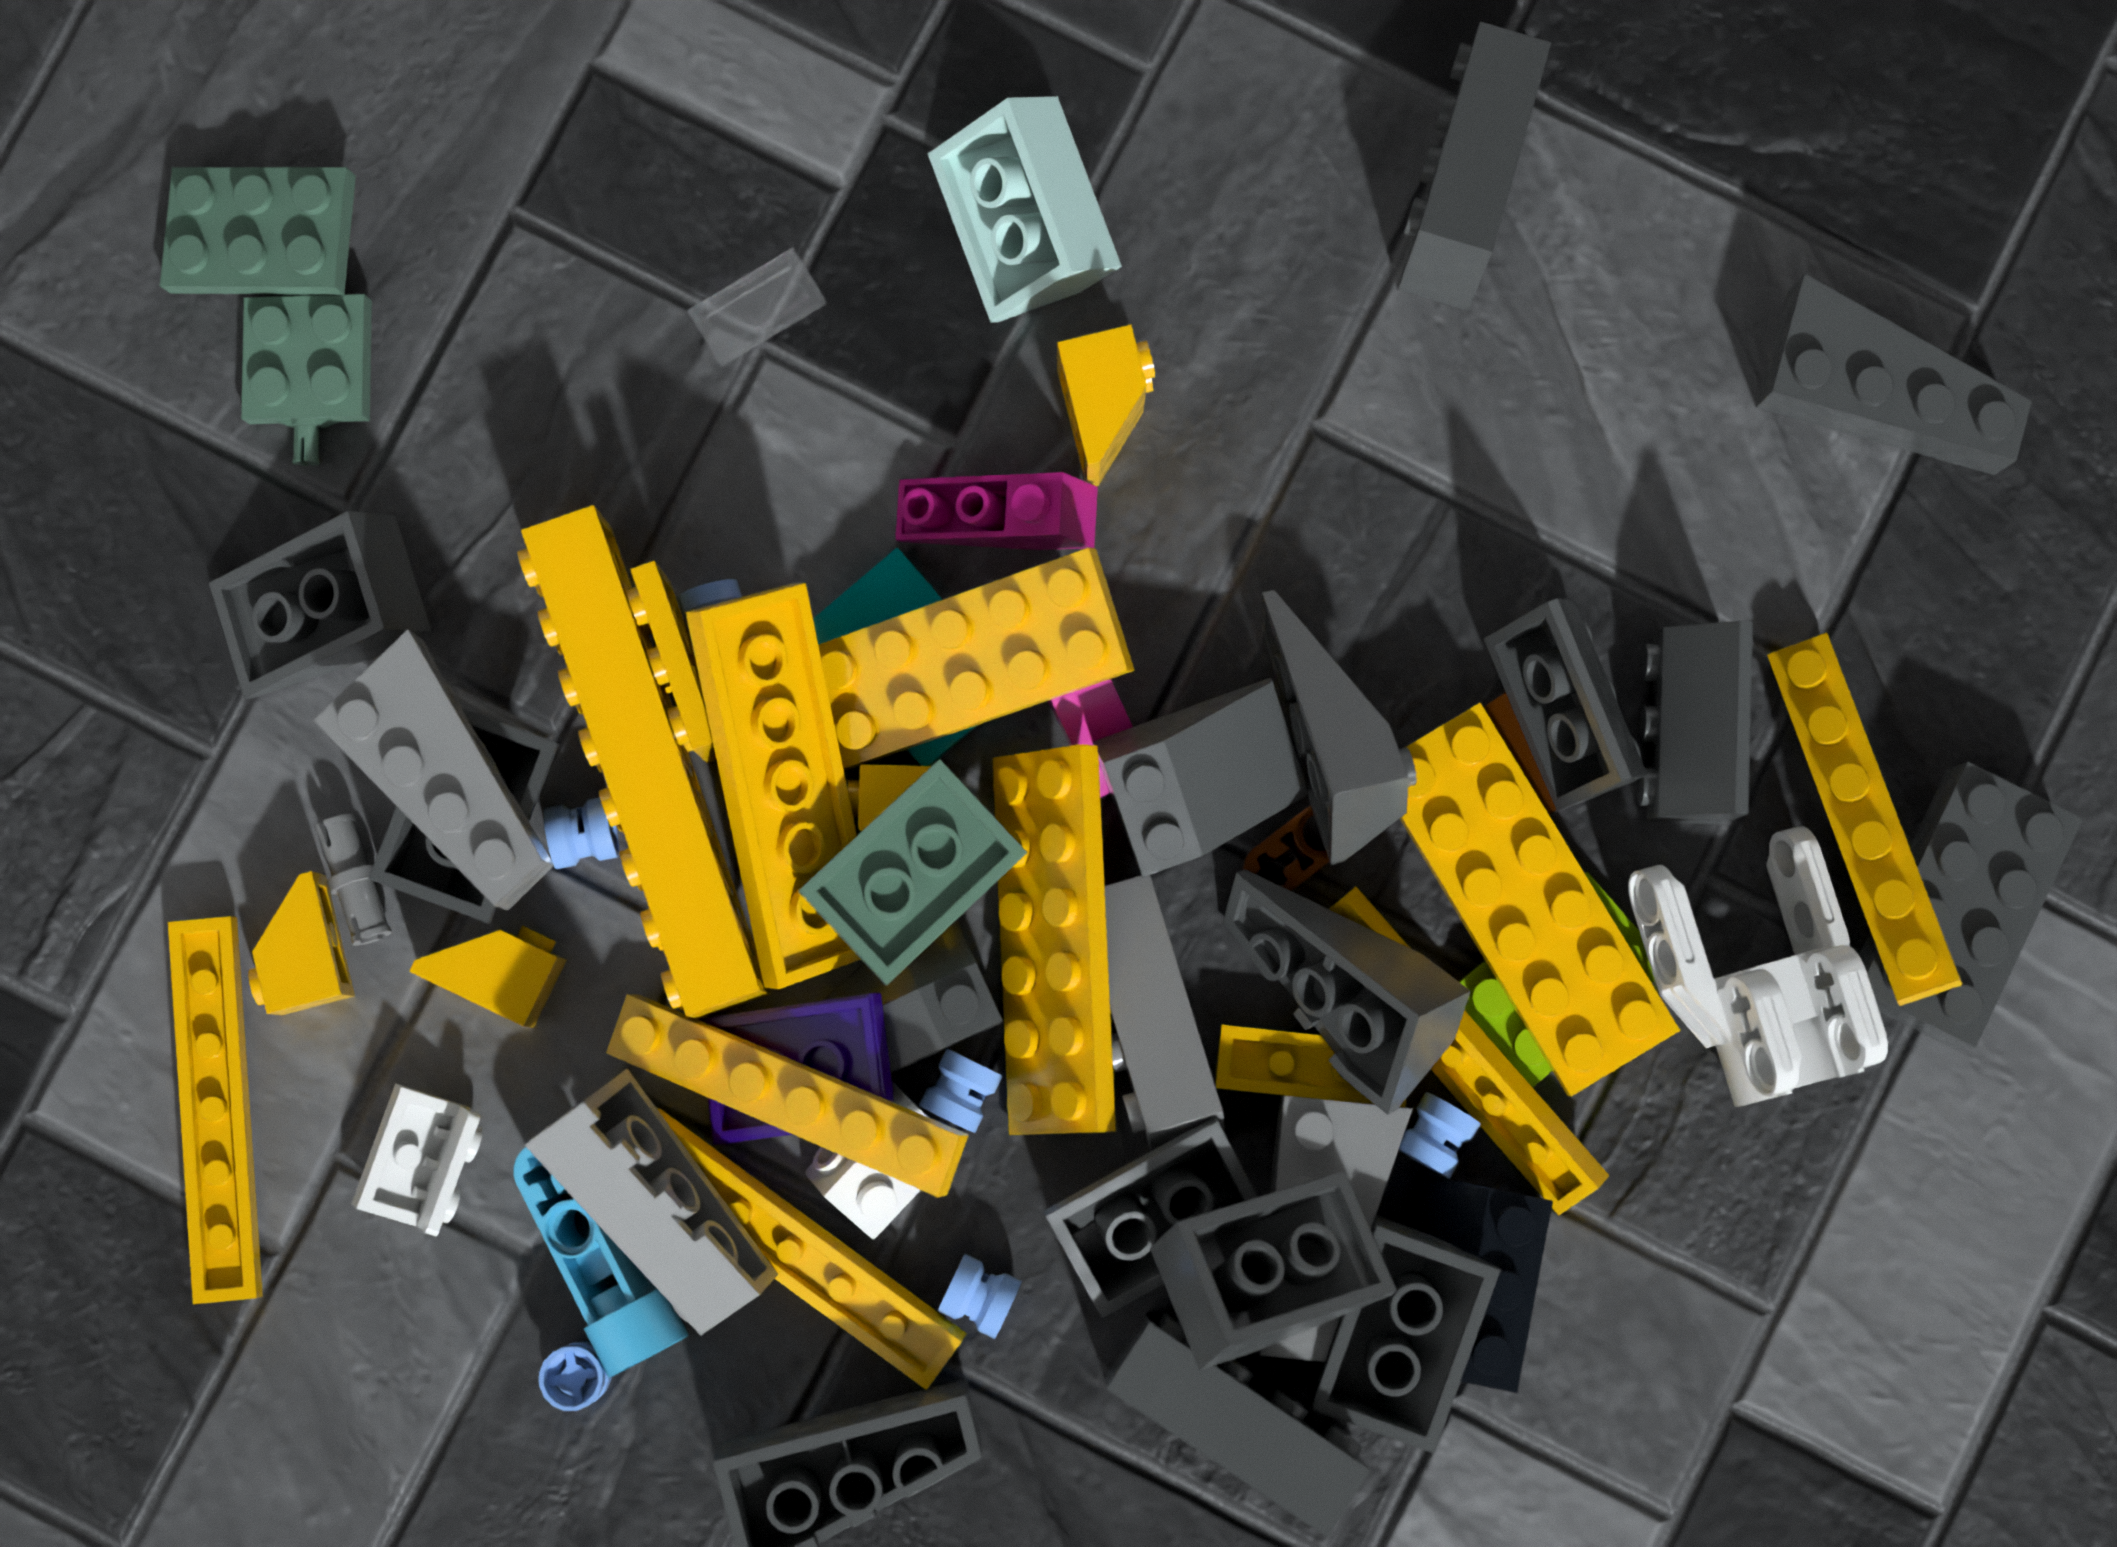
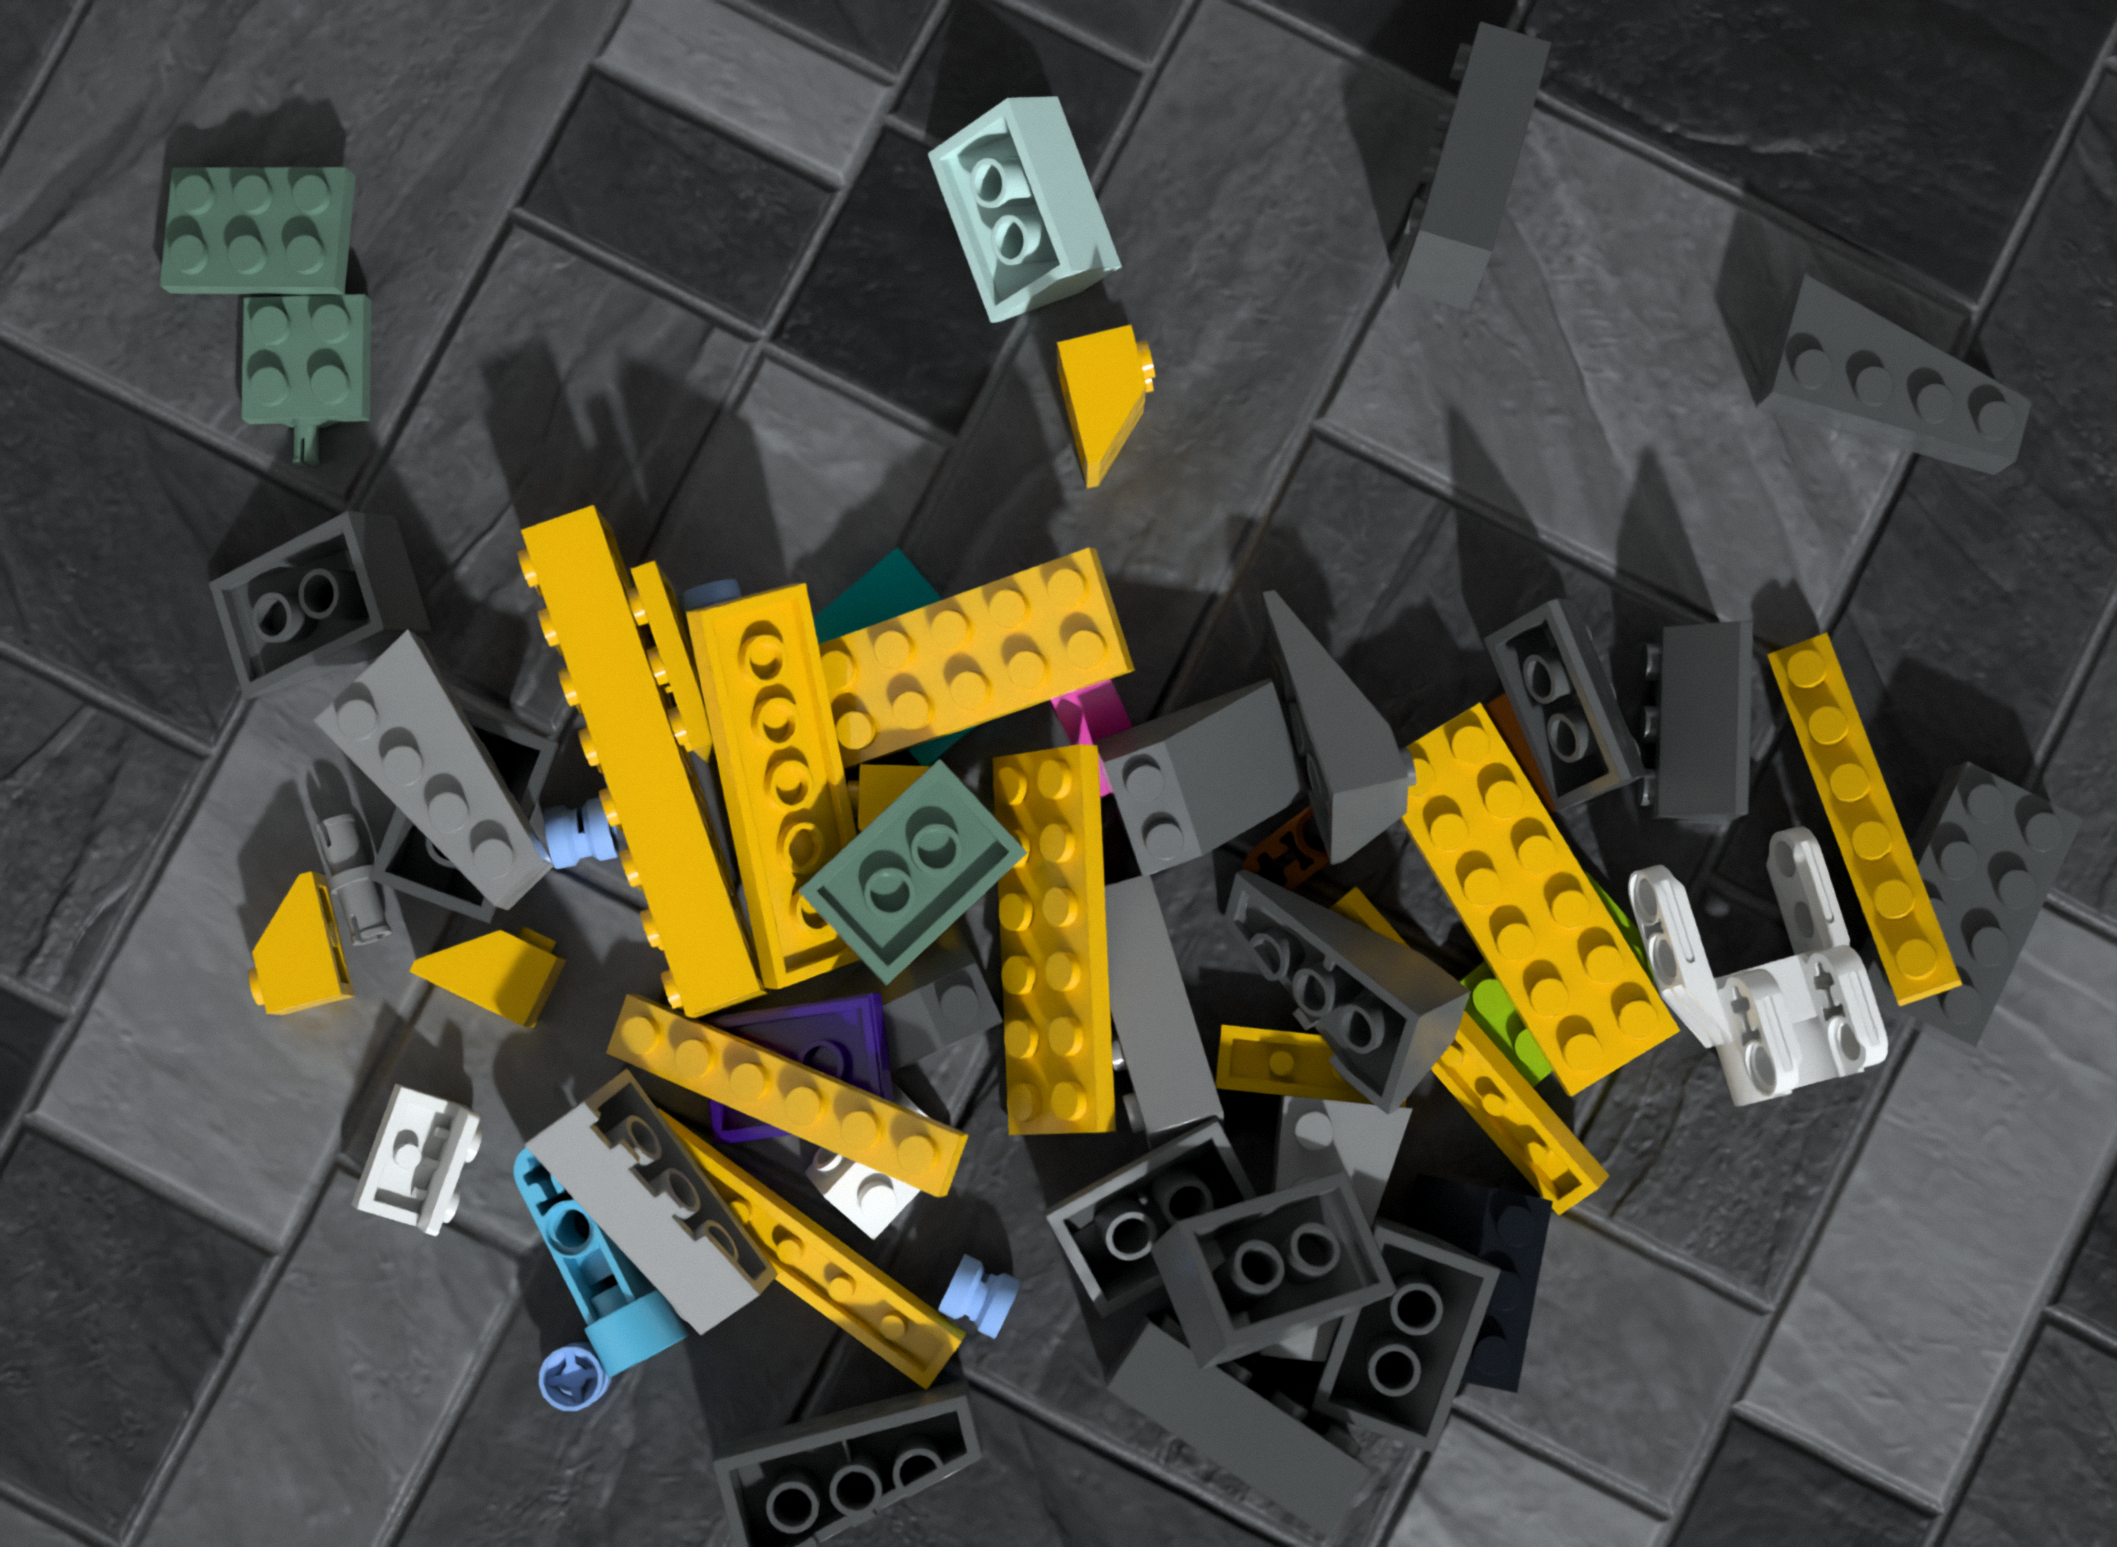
(215, 1110): yellow plate -> none
(757, 306): clear tile -> none
(960, 1090): light blue wheel -> none
(998, 511): dark pink slope -> none
(1438, 1135): light blue wheel -> none

